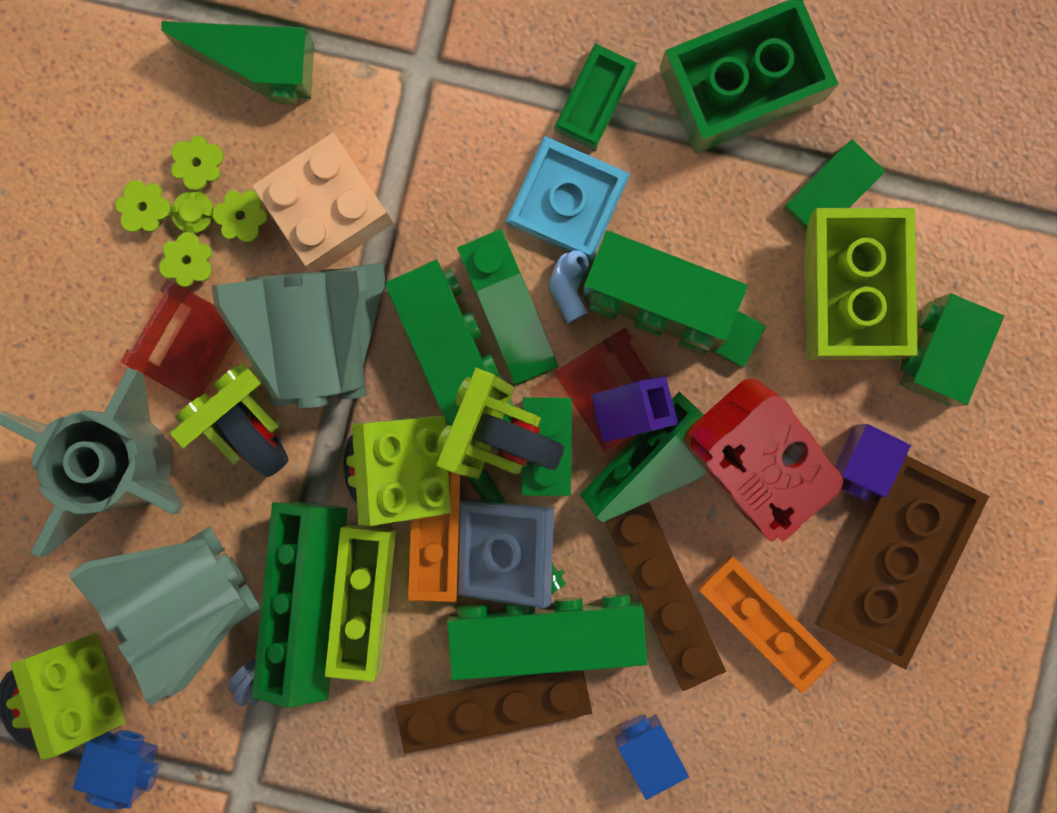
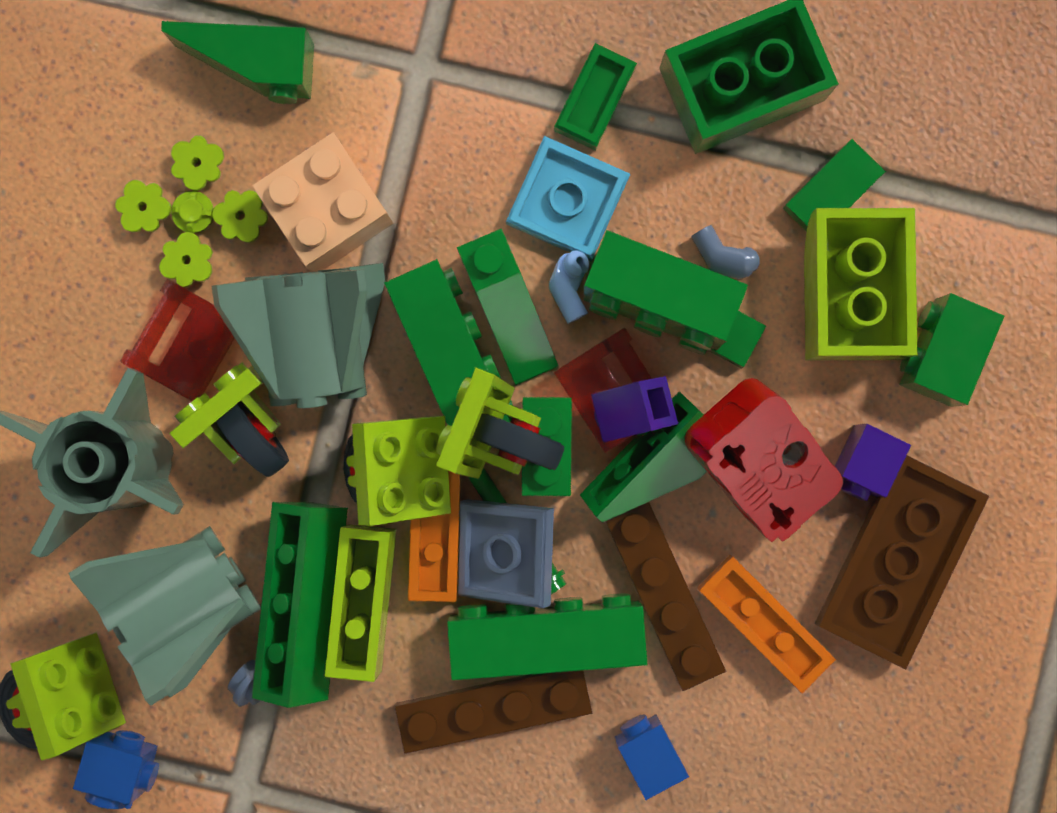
(725, 260): none -> sand blue arm

